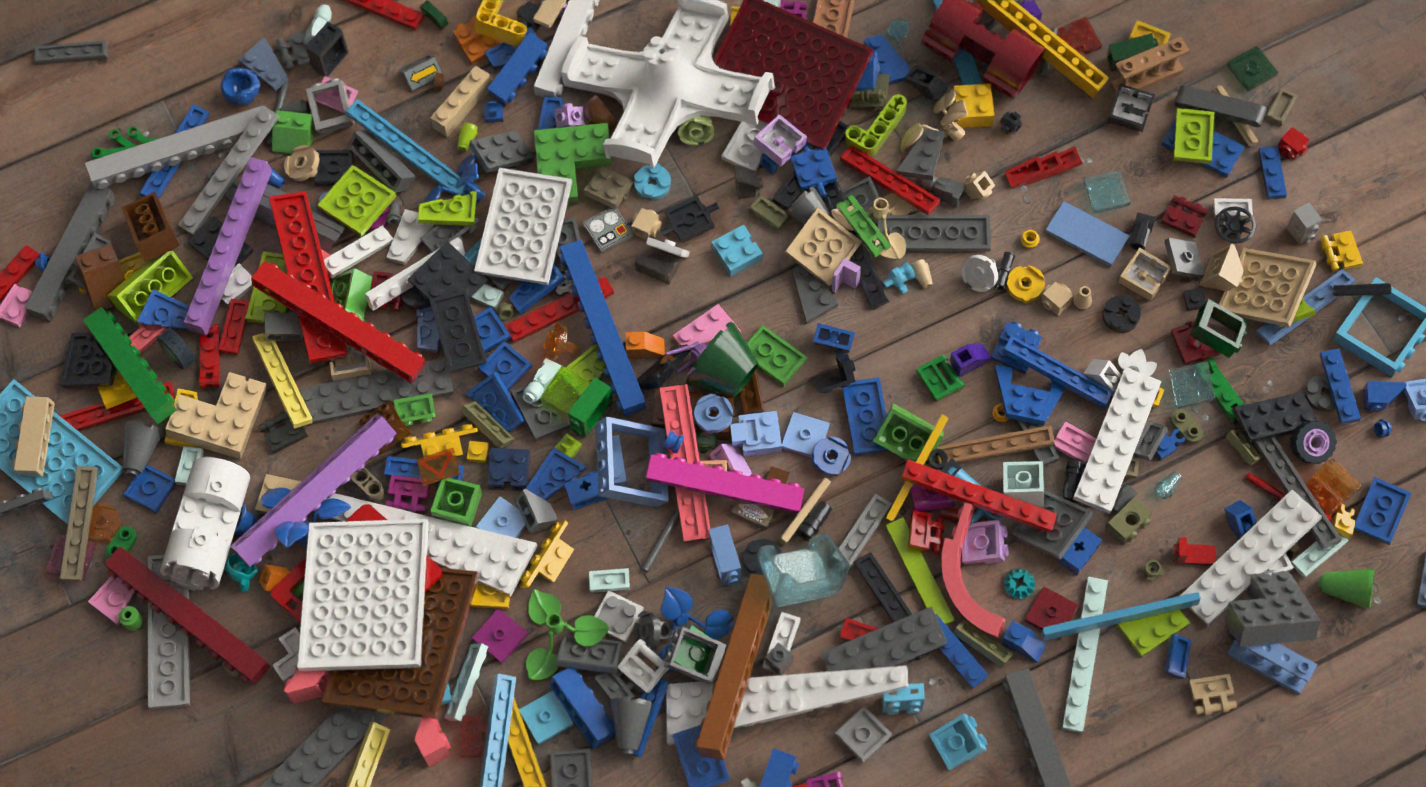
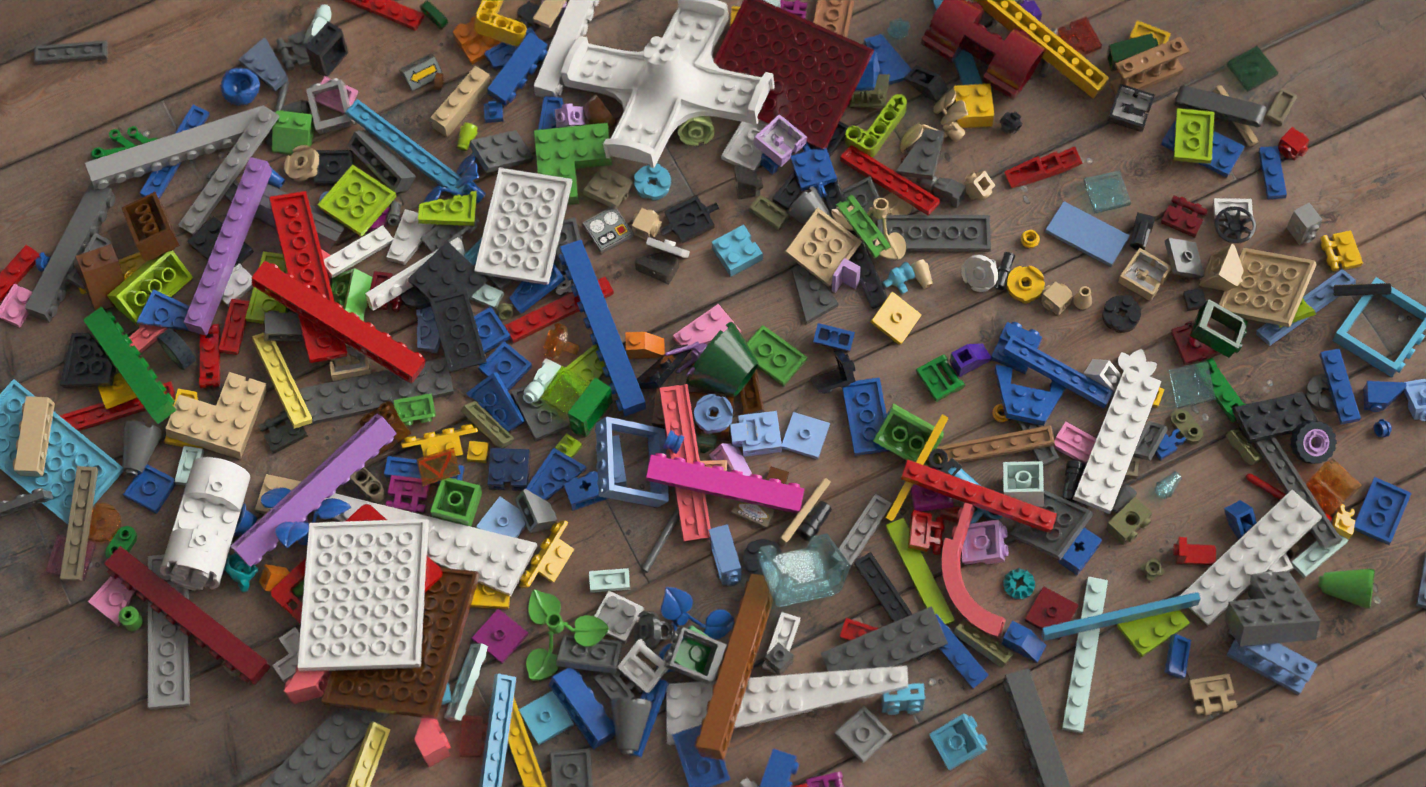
(827, 466): plate -> none
(895, 318): none -> yellow plate

